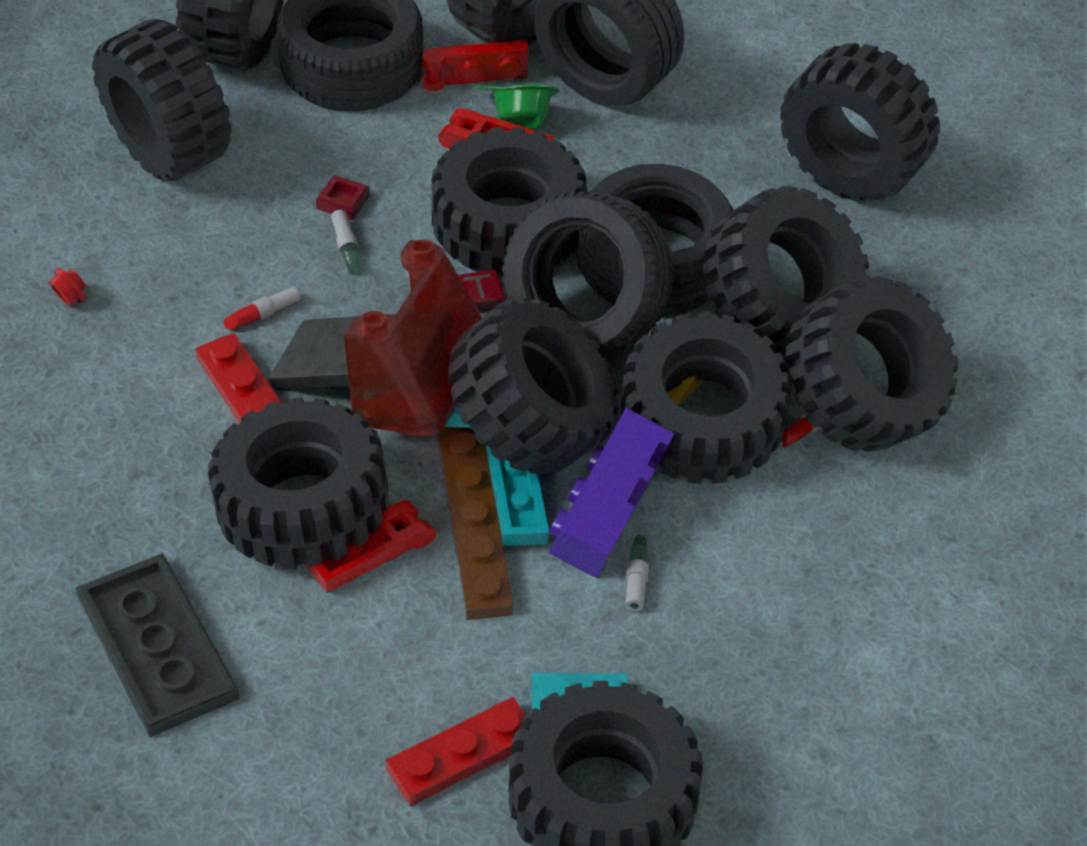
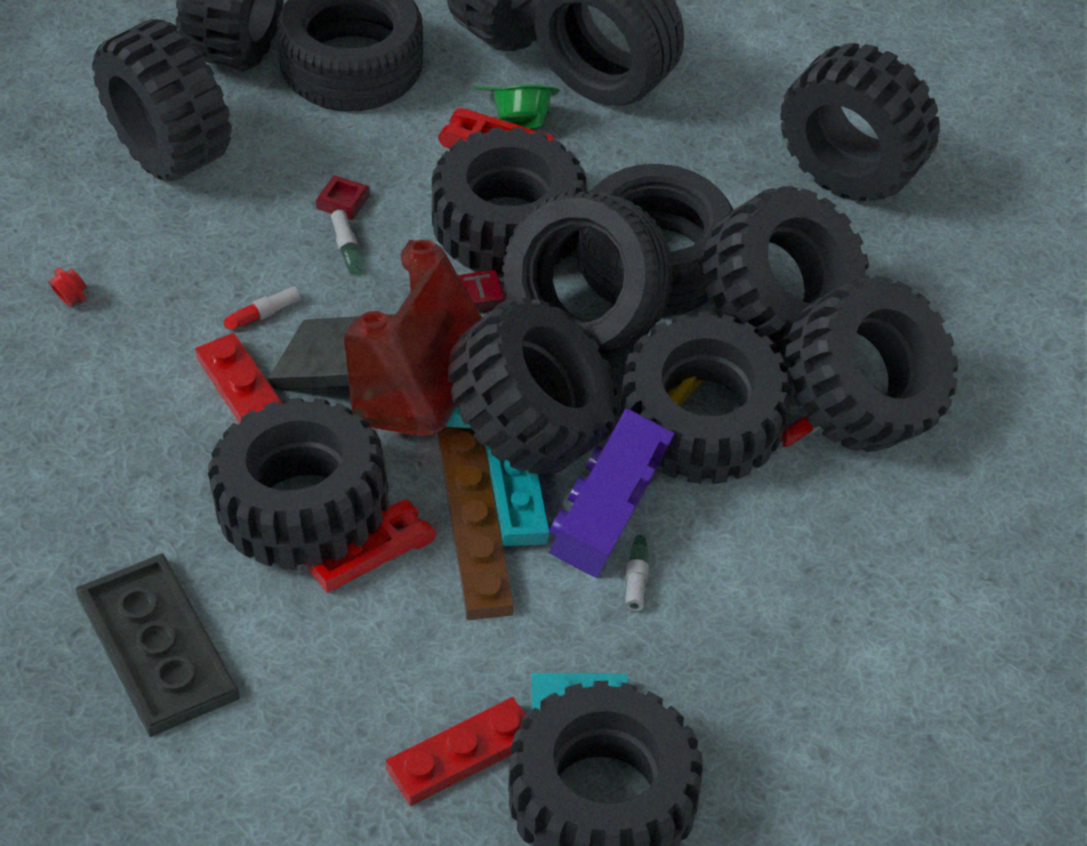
(474, 63): red plate -> none

